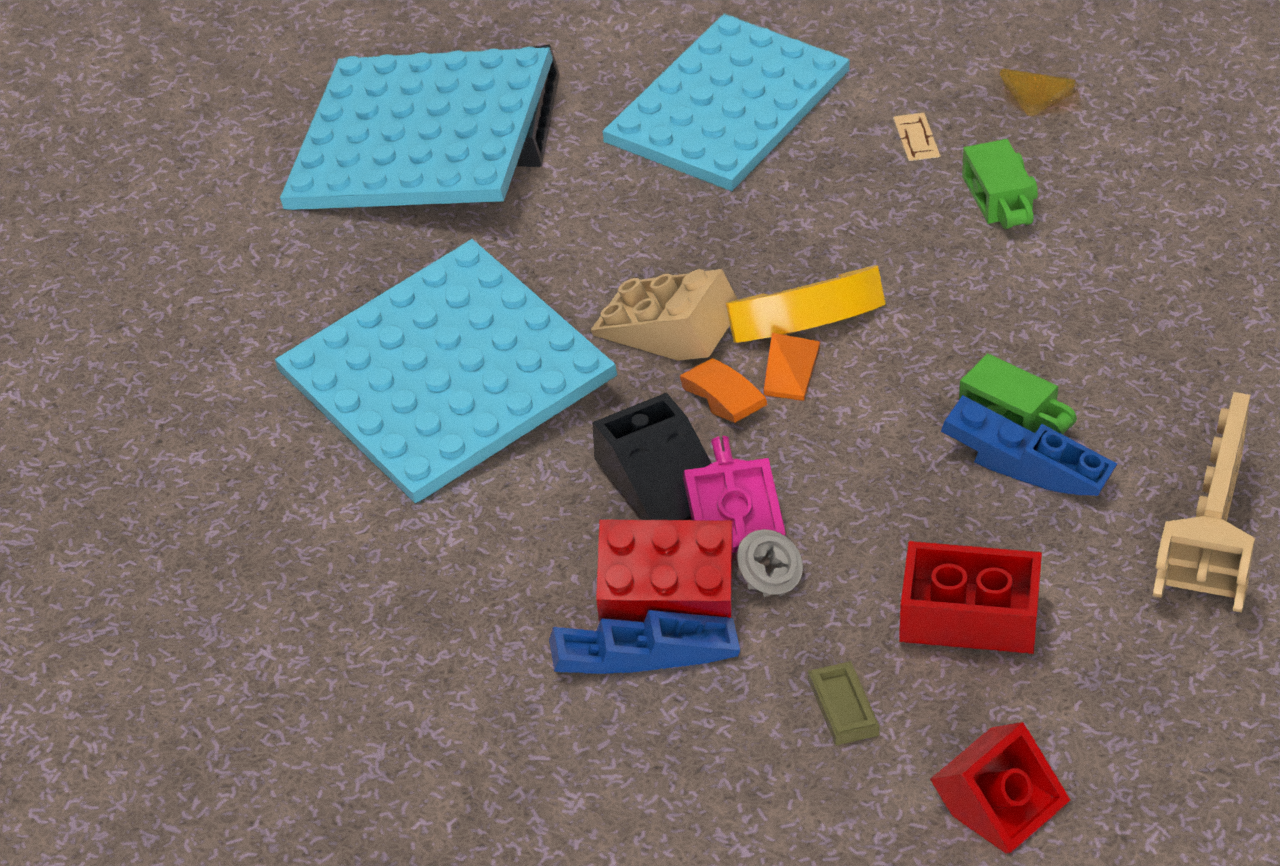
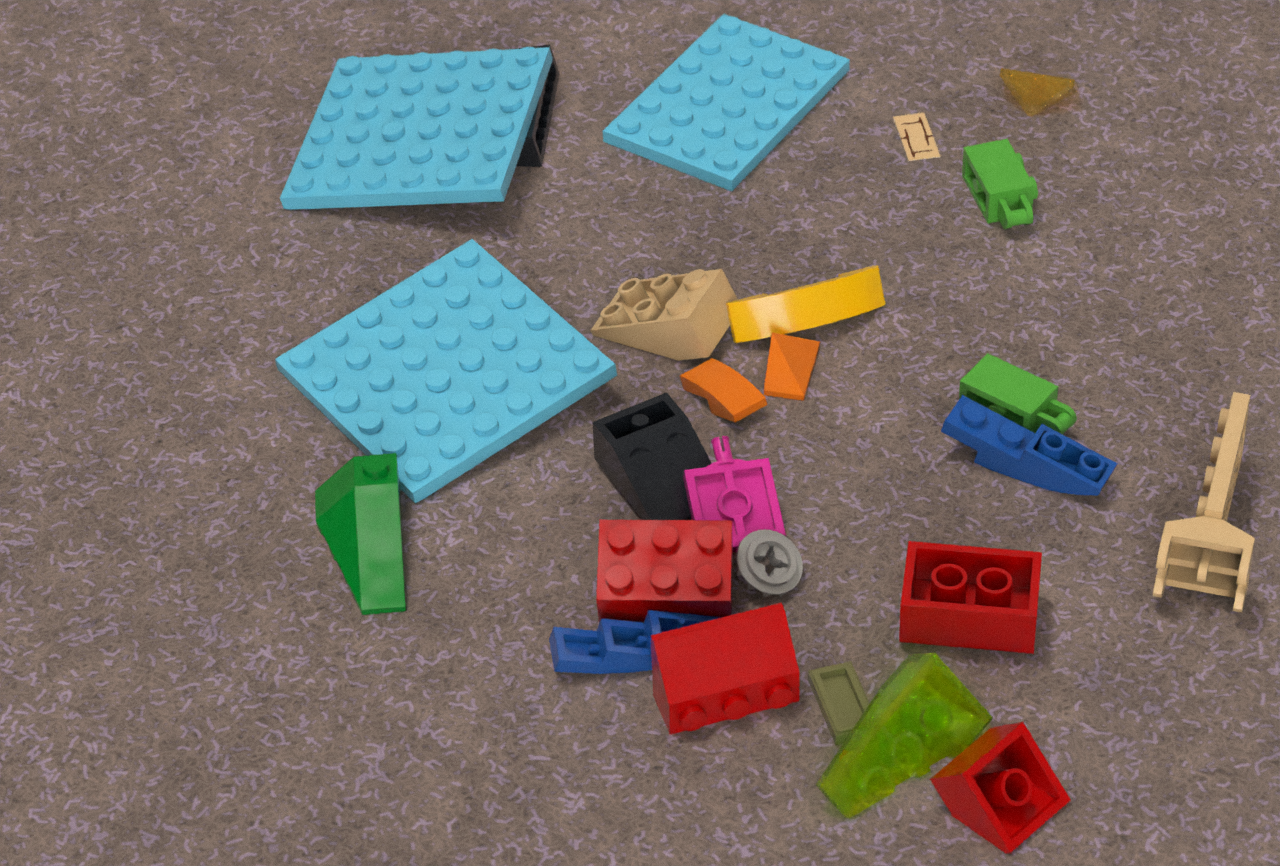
(363, 528): none -> green wedge
(724, 668): none -> red slope
(906, 728): none -> clear neon green wedge

